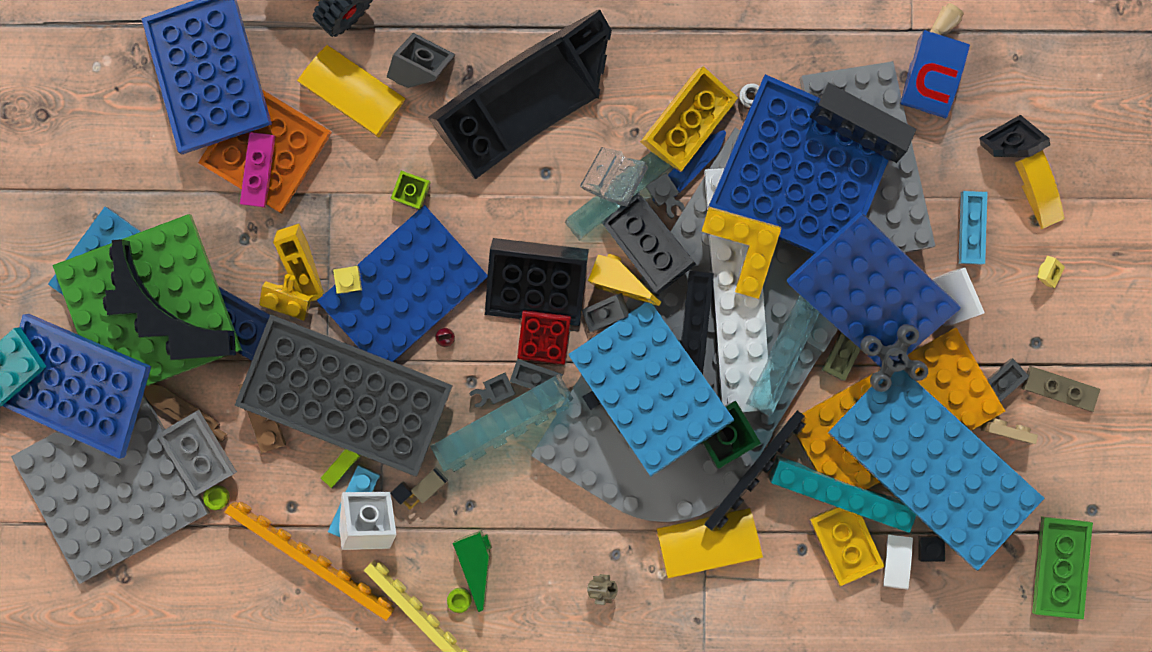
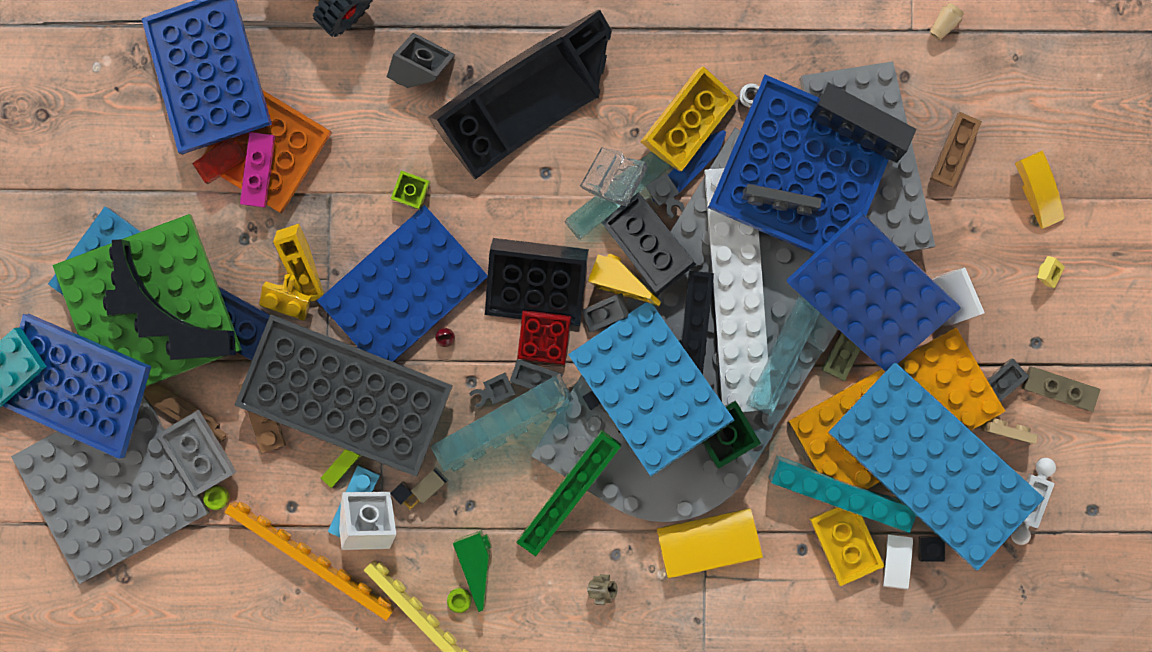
(219, 160): none -> clear red plate
(347, 279): light yellow plate -> none
(351, 90): yellow slope -> none
(569, 493): none -> green plate
(757, 234): yellow plate -> none
(763, 463): black plate -> none
(781, 199): none -> dark grey plate
(899, 350): dark grey gear -> none
(934, 74): blue slope -> none
(955, 150): none -> medium nougat plate
(972, 227): medium azure plate -> none
(1015, 139): black plate -> none
(1045, 468): none -> white plate
(1062, 567): bright green plate -> none

